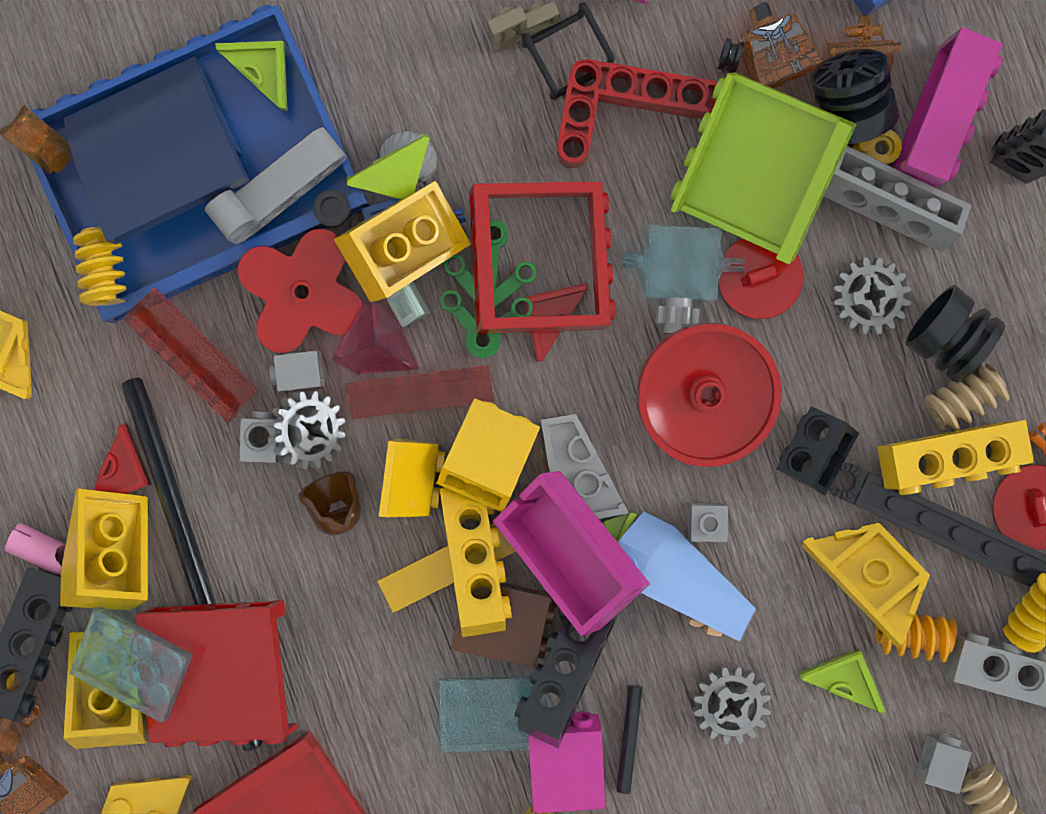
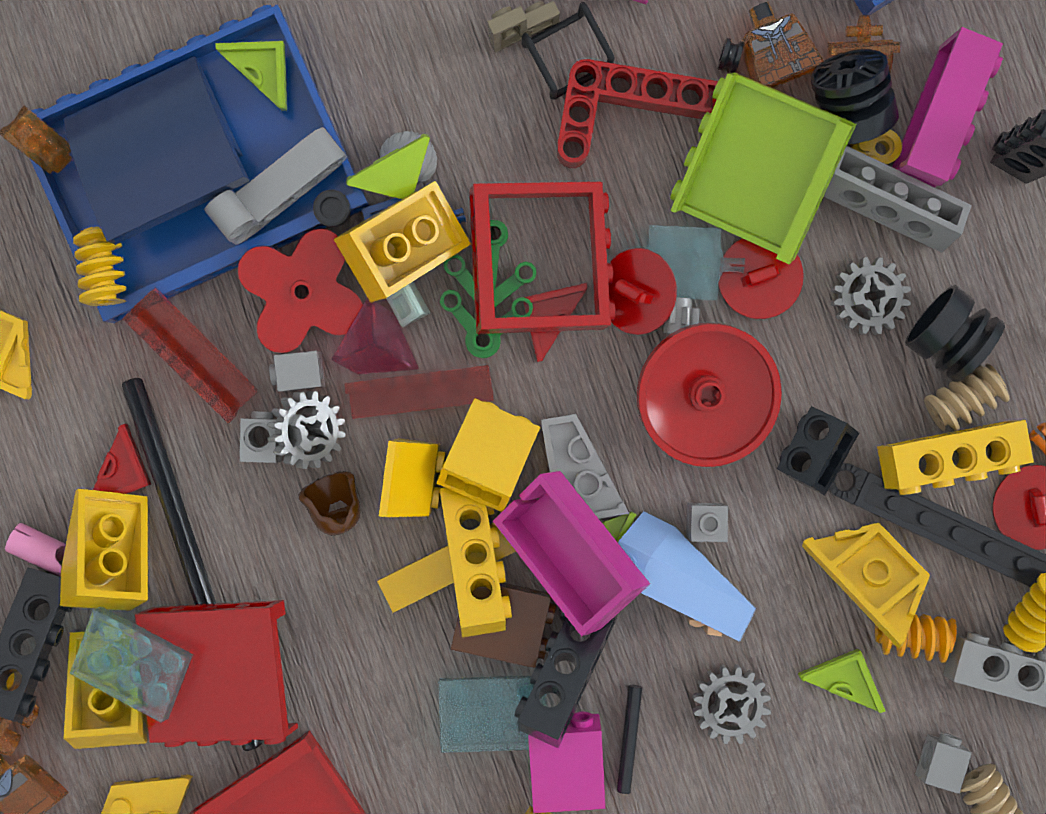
(642, 291): none -> red shield

